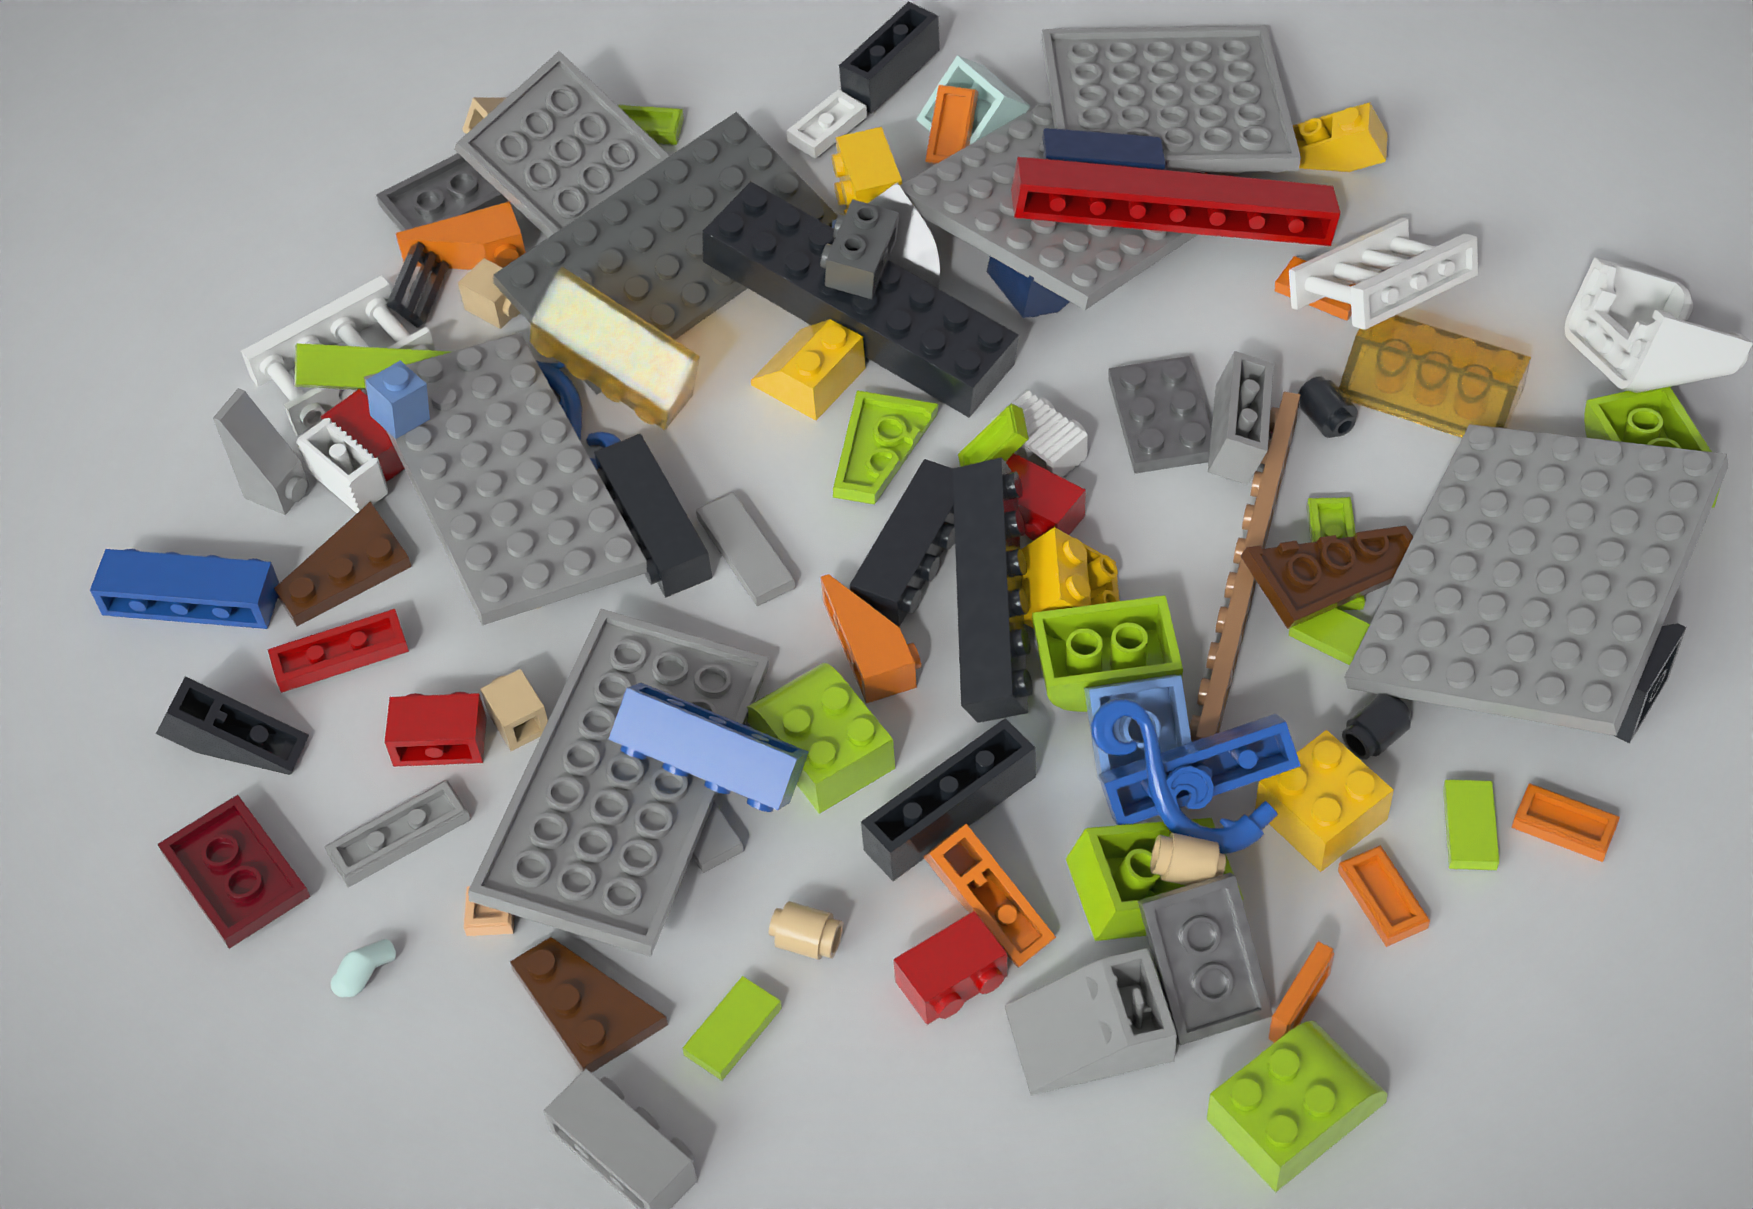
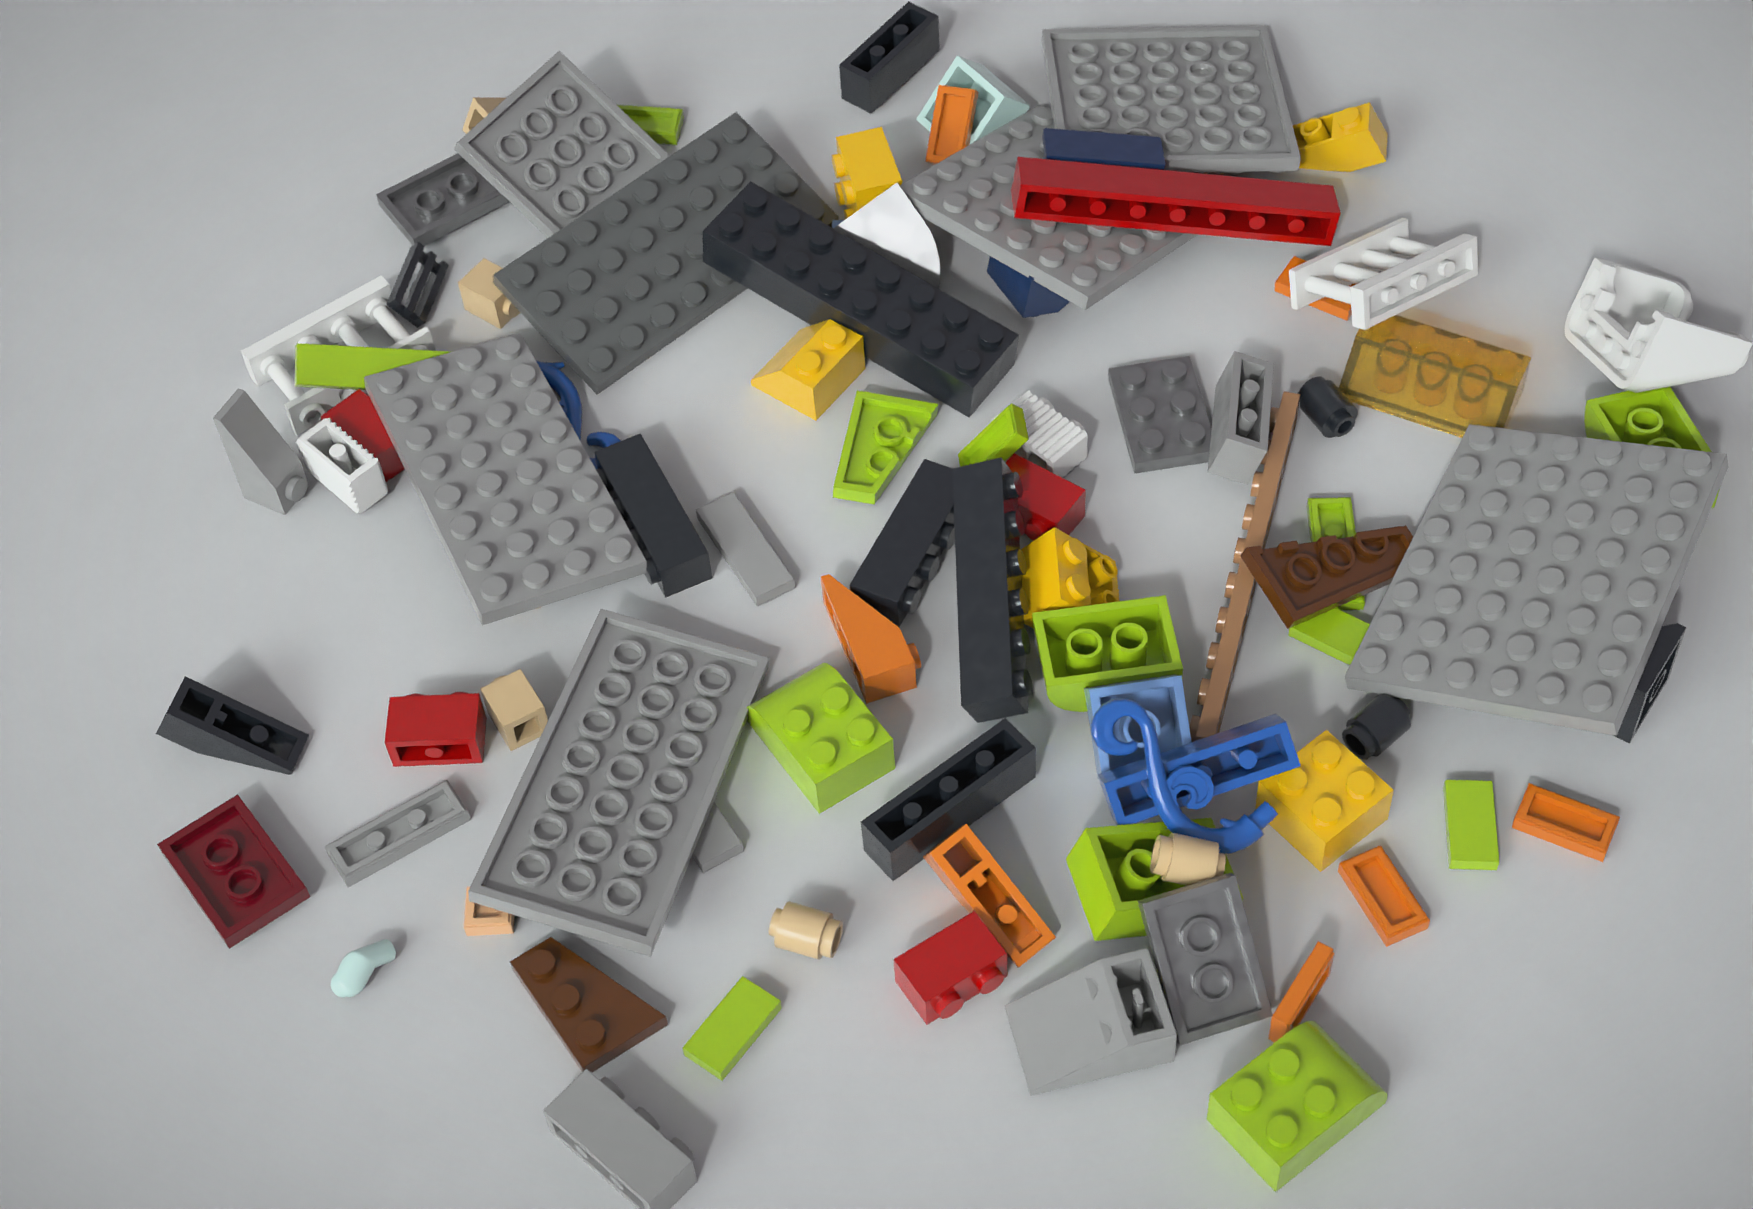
(185, 588): blue brick -> none
(337, 650): red plate -> none
(343, 567): reddish brown wing -> none
(398, 399): medium blue brick -> none
(469, 238): orange slope -> none
(614, 349): clear yellow slope -> none
(708, 747): brick -> none
(825, 122): white plate -> none
(860, 248): dark grey brick -> none

